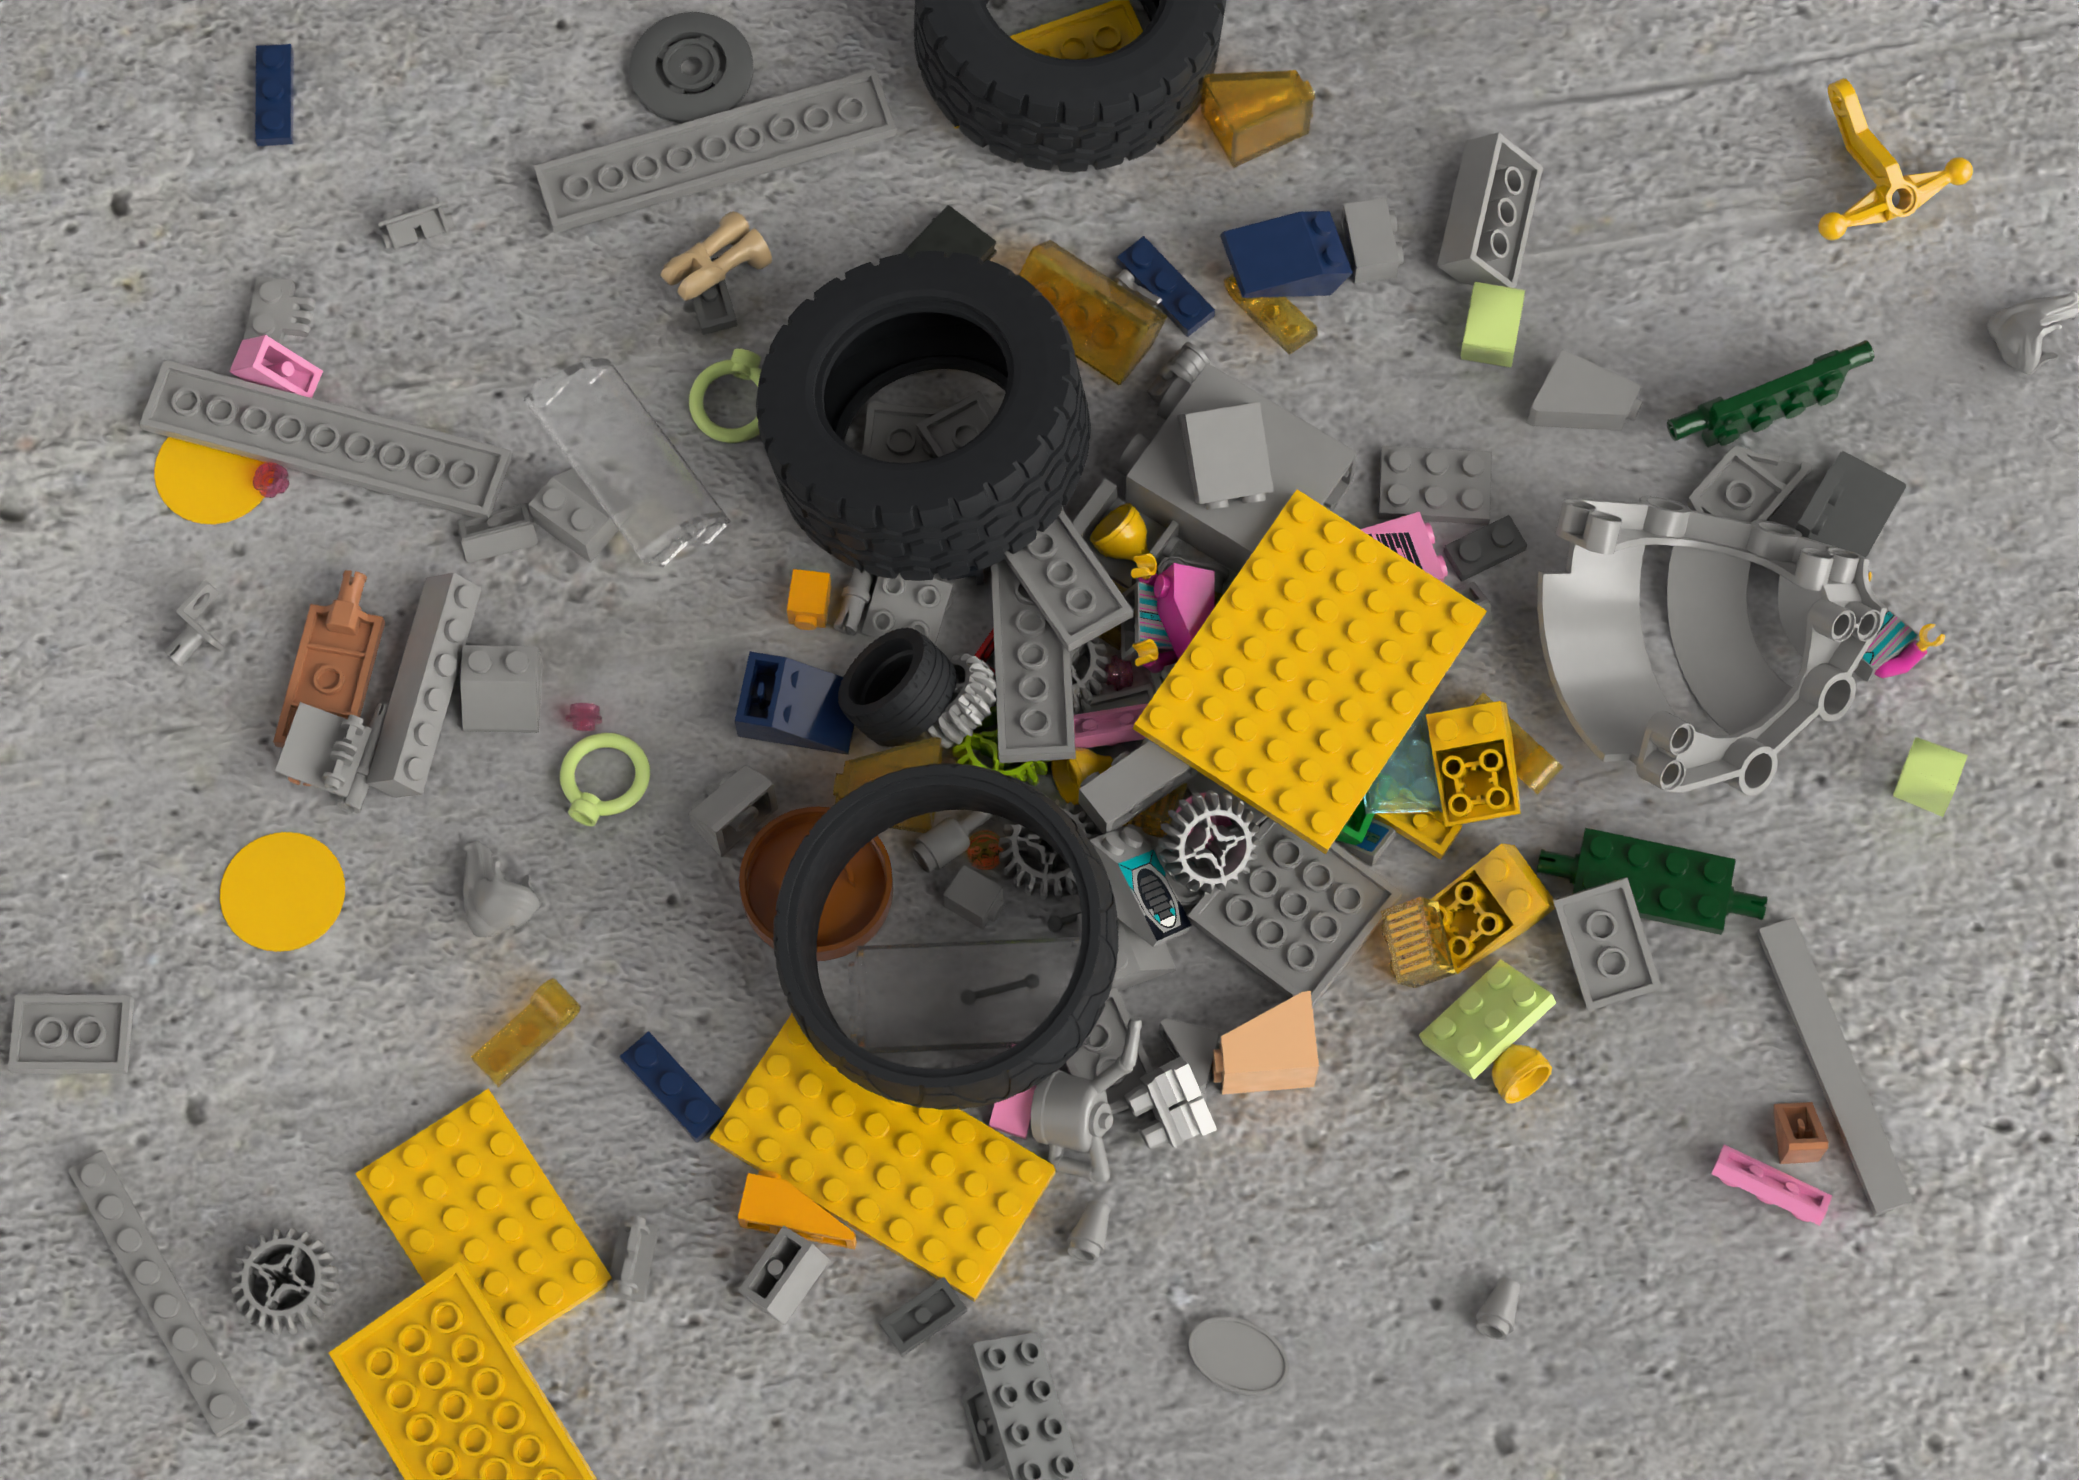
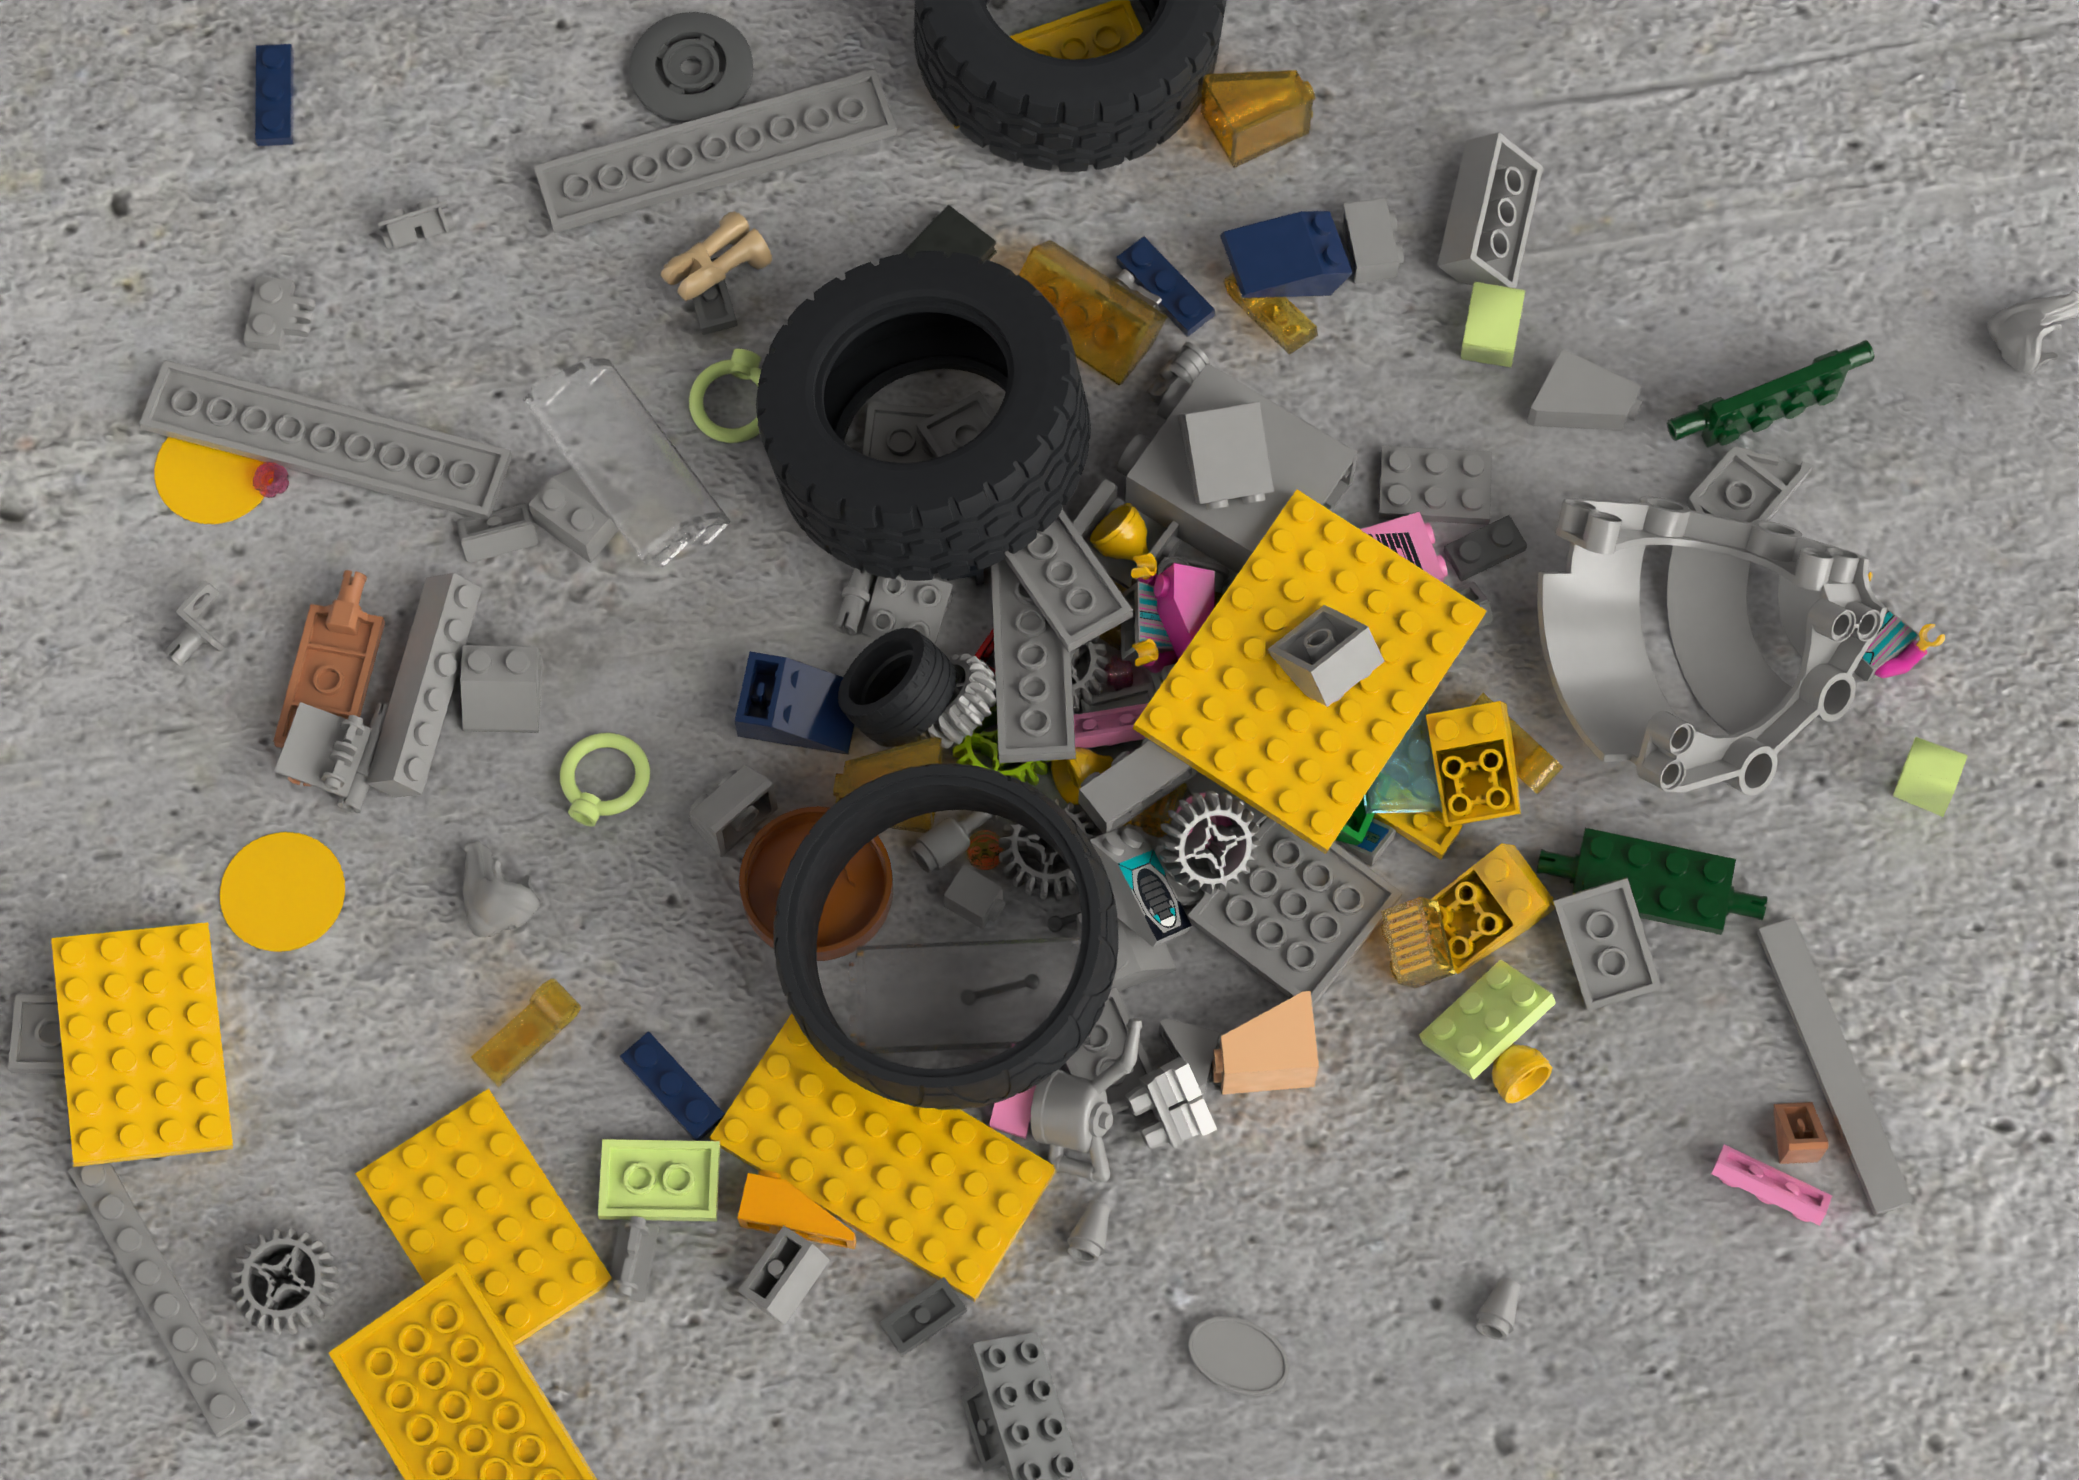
(141, 1044): none -> yellow plate
(275, 366): bright pink slope -> none
(584, 716): clear pink plate -> none
(659, 1180): none -> yellowish green plate
(809, 599): light orange brick -> none
(1327, 654): none -> light grey slope
(1851, 505): dark grey bracket -> none
(1882, 169): yellow piece -> none

